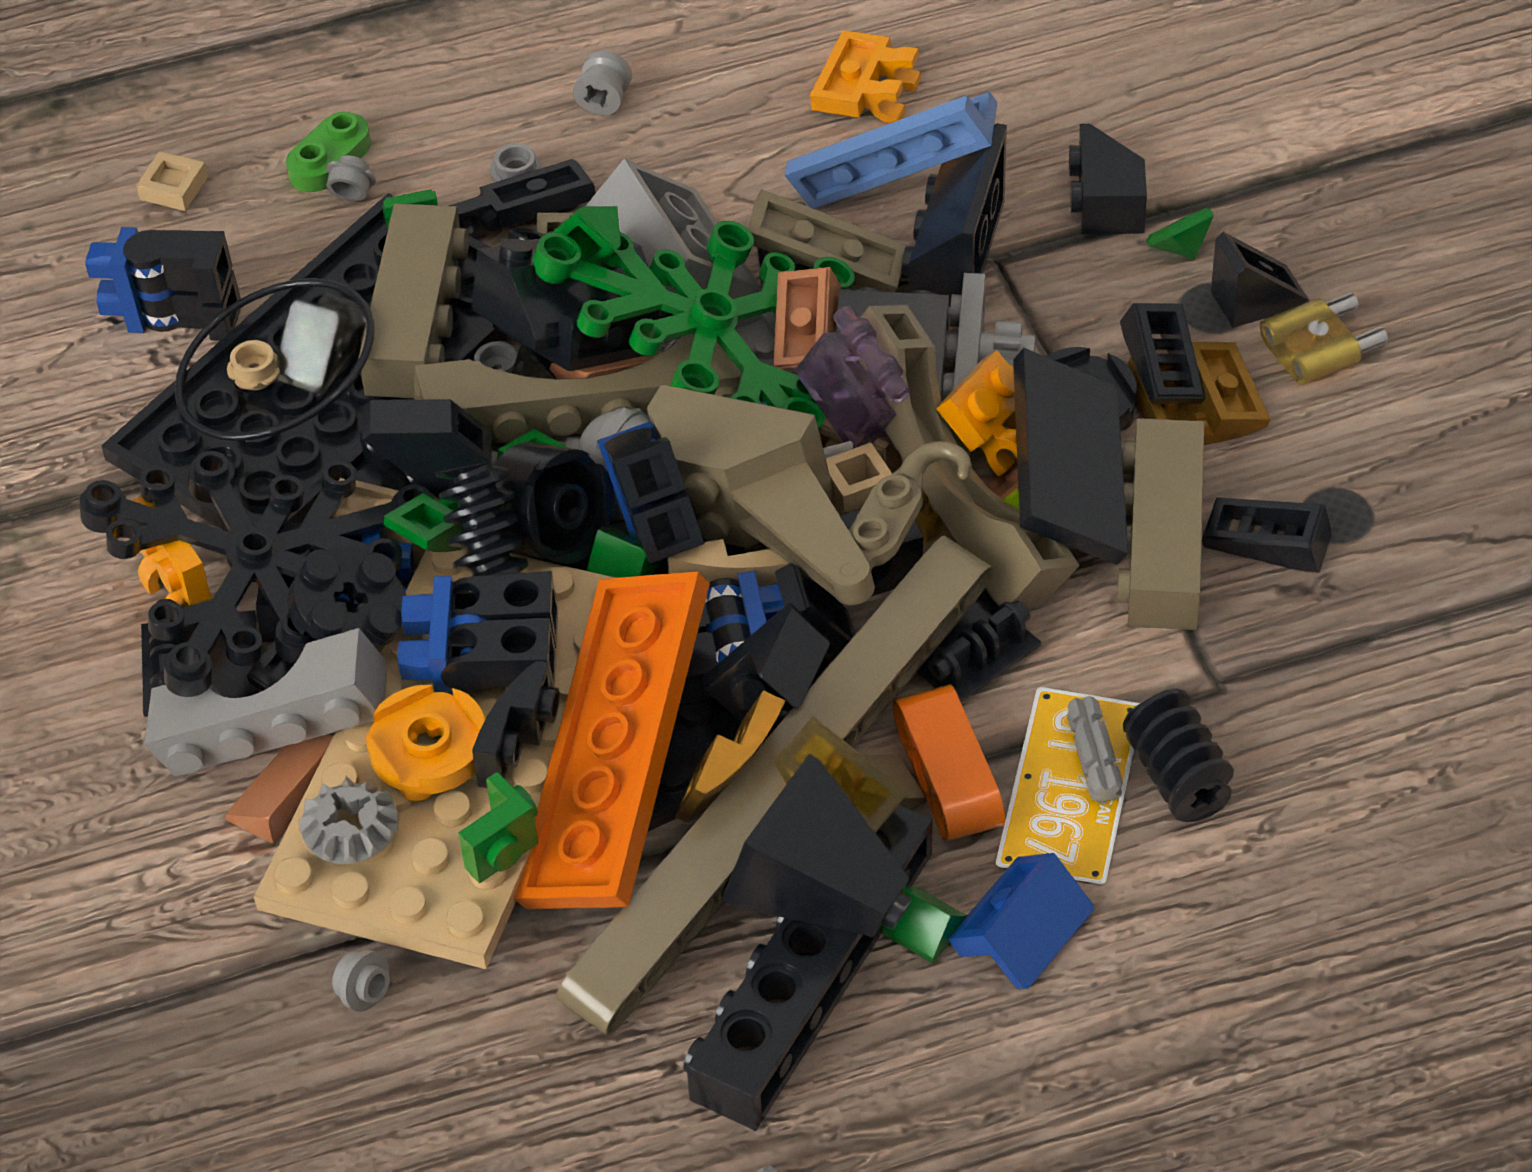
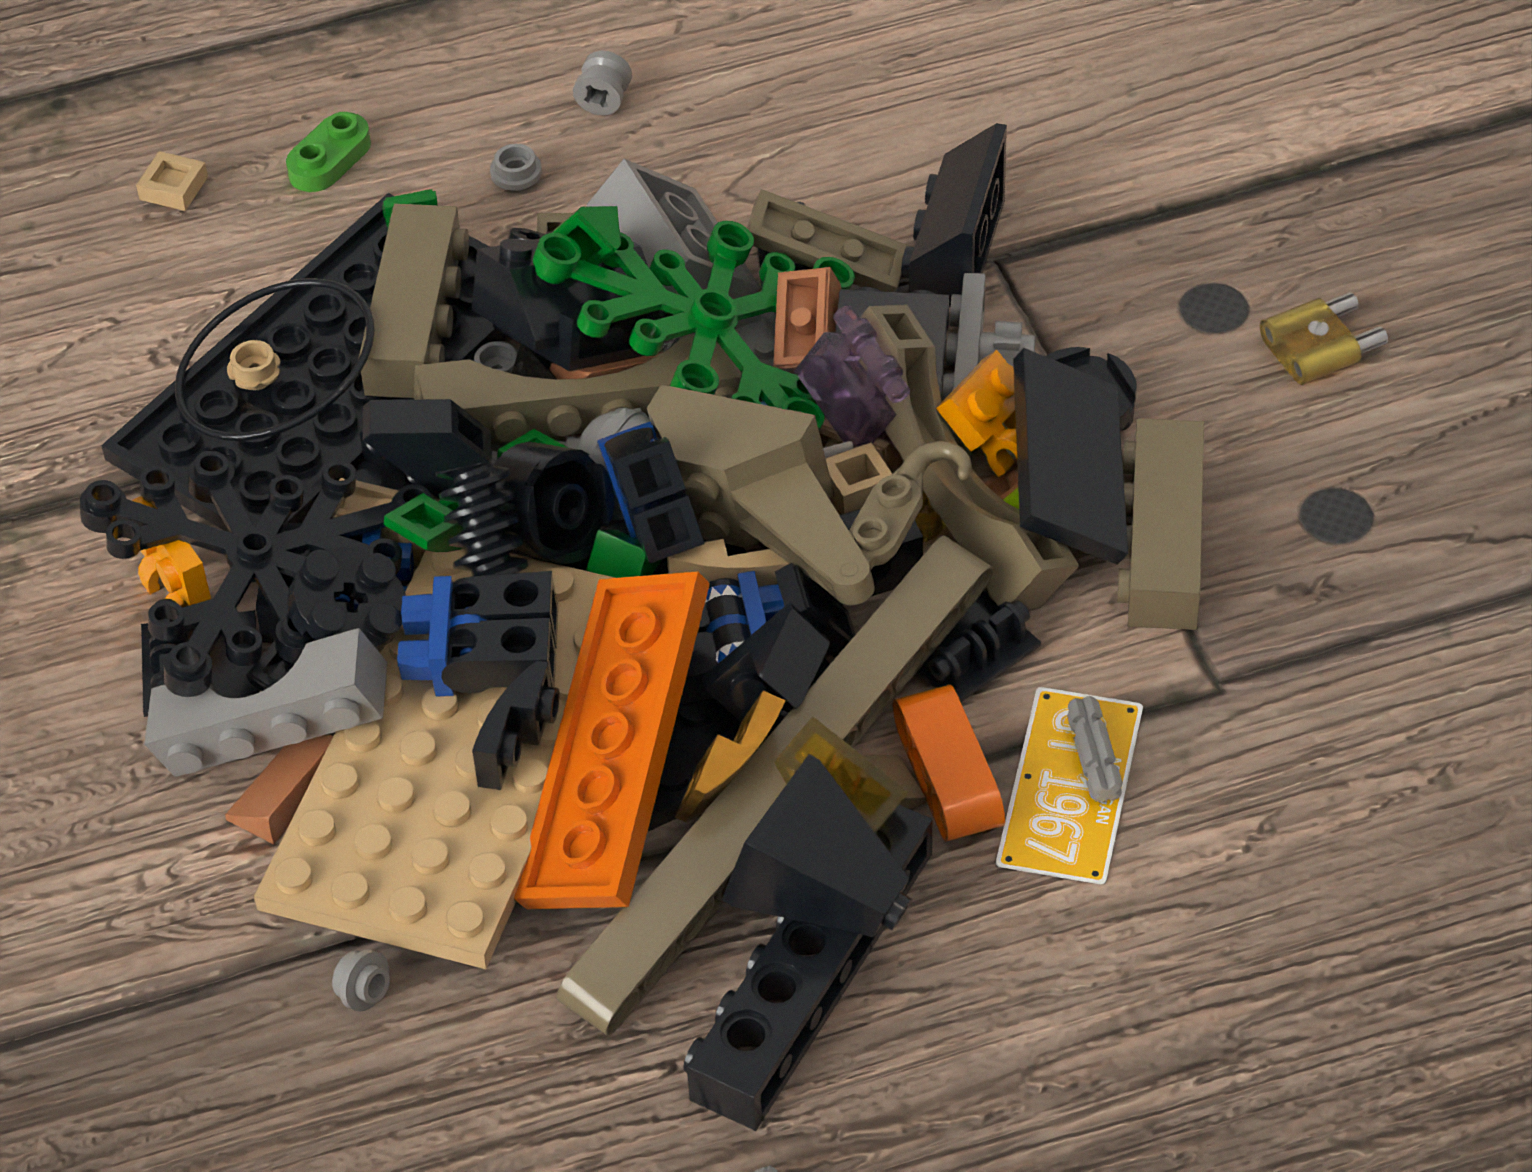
(165, 279): black hips -> none
(319, 341): clear smoke slope -> none
(340, 841): light grey gear -> none
(349, 178): light grey plate -> none
(431, 768): light orange plate -> none
(501, 834): green bracket -> none
(521, 197): black hinge -> none
(852, 76): light orange plate -> none
(894, 150): medium blue fence -> none
(925, 924): green slope -> none
(1024, 918): blue panel -> none
(1109, 186): black slope -> none
(1171, 324): black slope -> none
(1180, 755): black piece -> none
(1184, 235): green slope -> none
(1231, 398): pearl gold slope -> none
(1251, 282): black slope -> none
(1301, 546): black slope -> none

